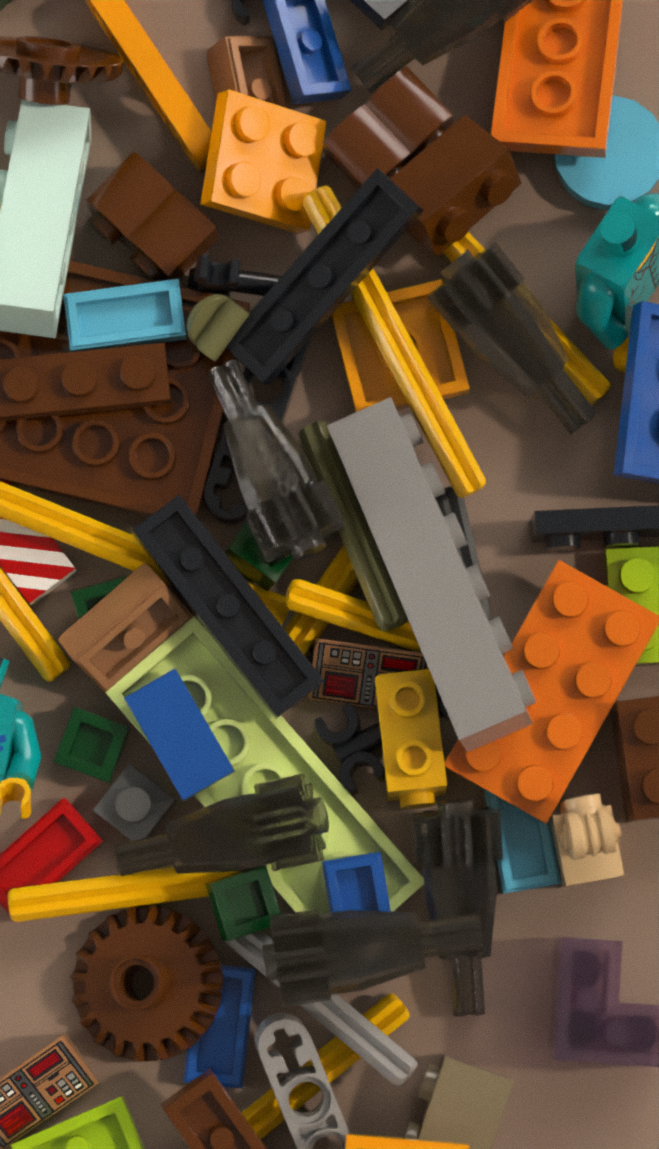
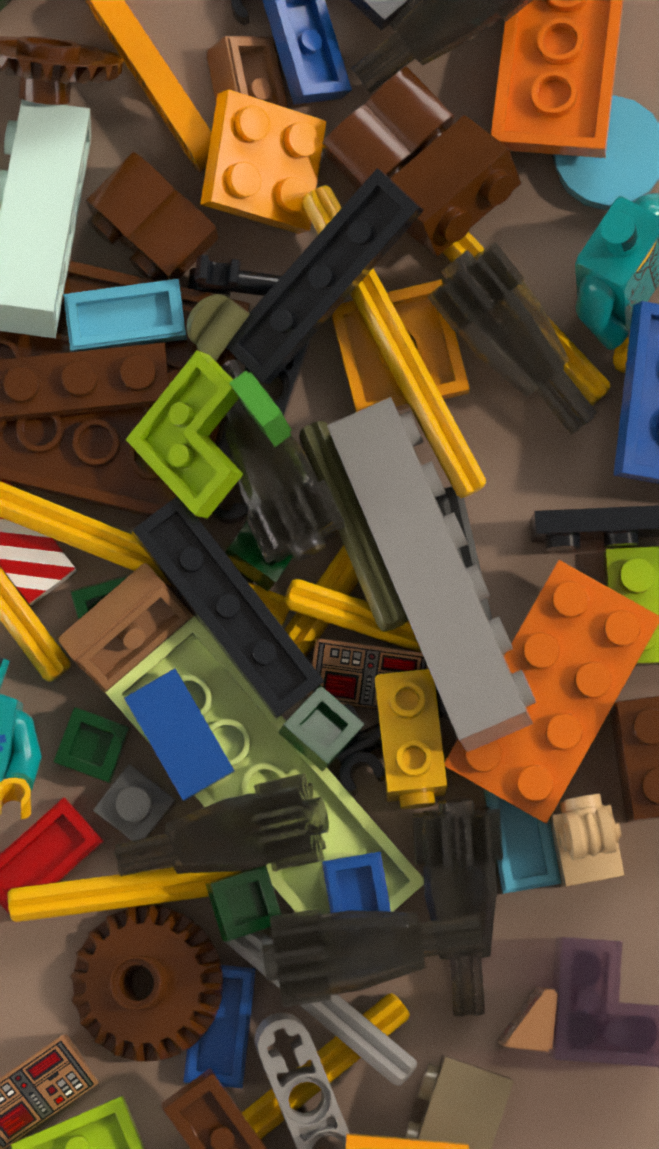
(177, 430): none -> lime plate
(261, 408): none -> bright green tile
(321, 728): none -> plate
(533, 1023): none -> medium nougat slope

